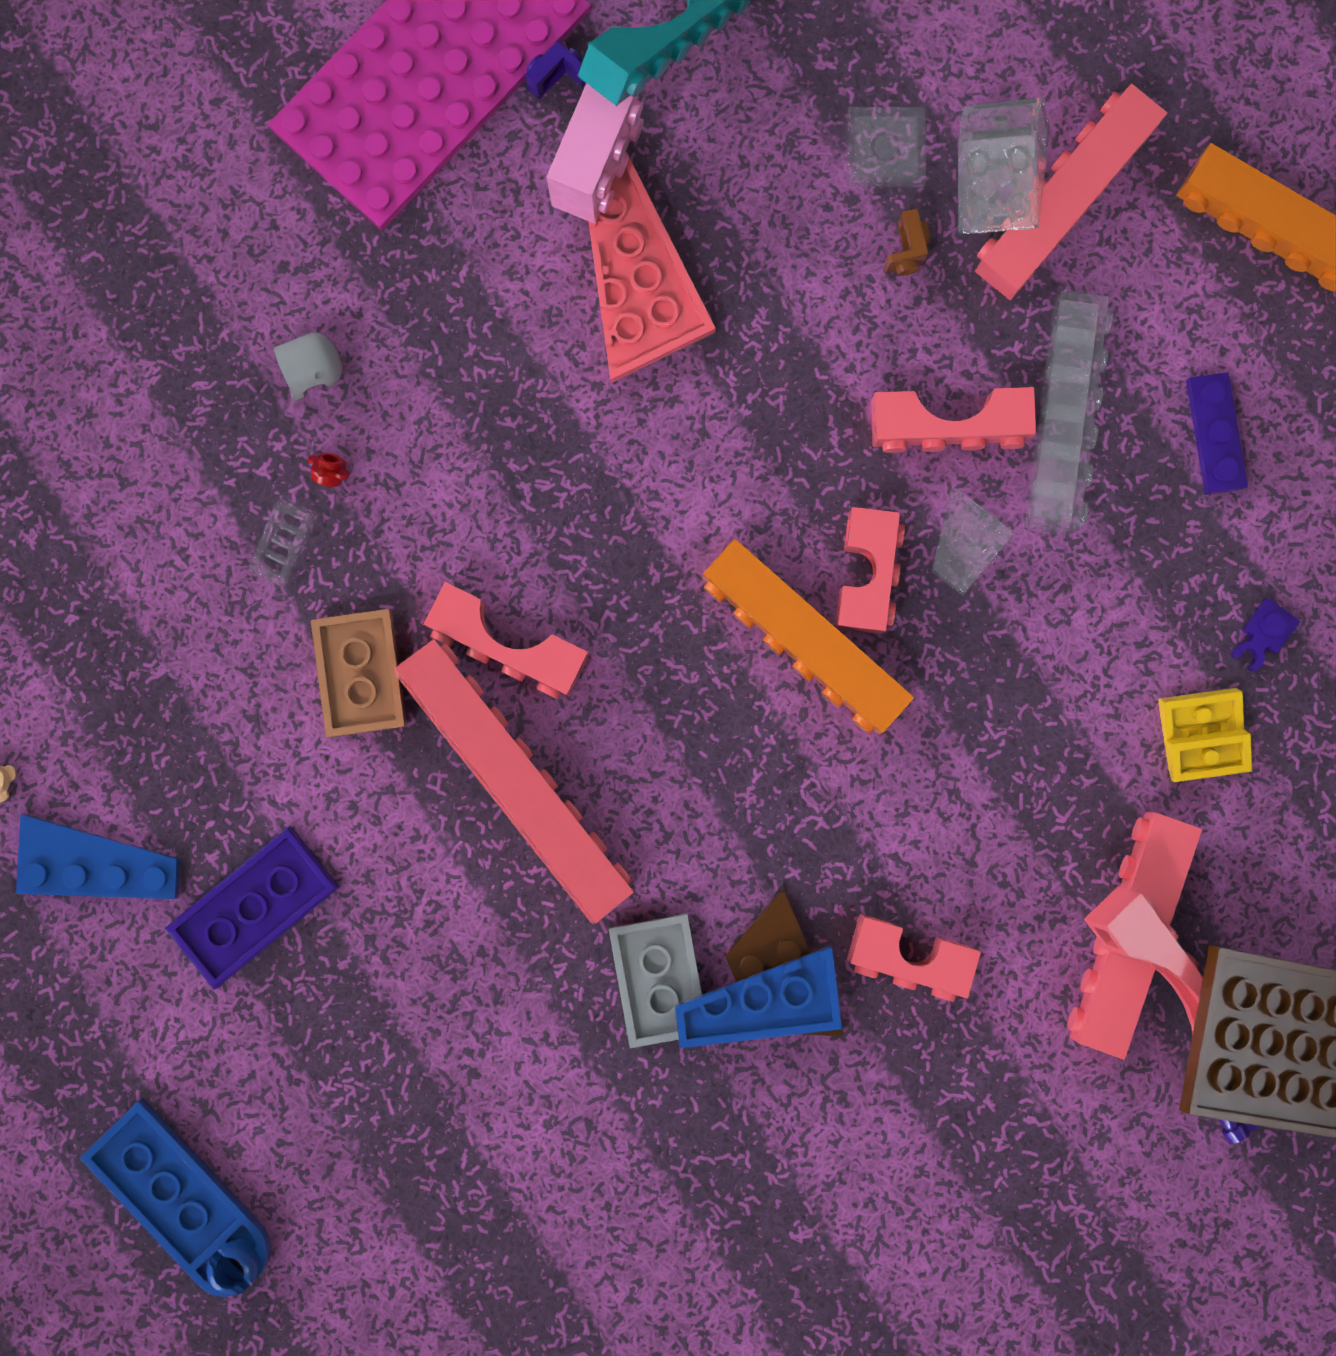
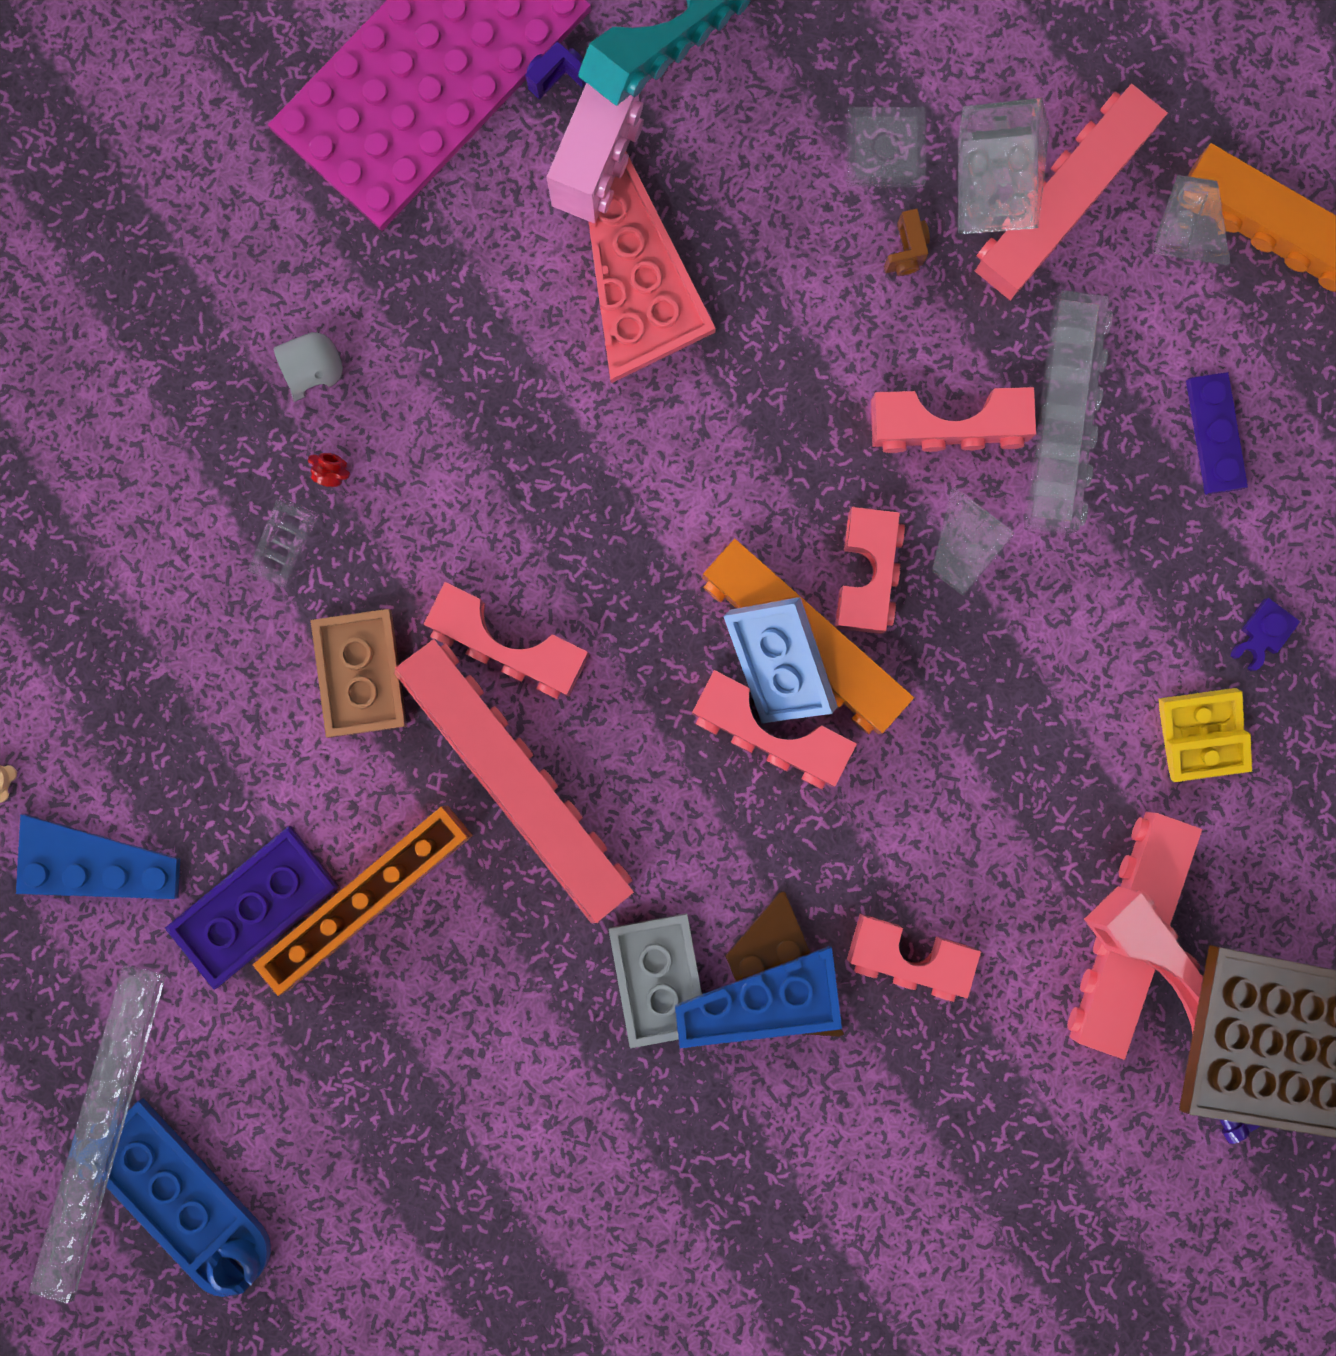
(97, 1135): none -> clear plate
(362, 900): none -> orange brick
(781, 660): none -> medium blue plate
(819, 754): none -> coral arch
(1193, 223): none -> clear wing

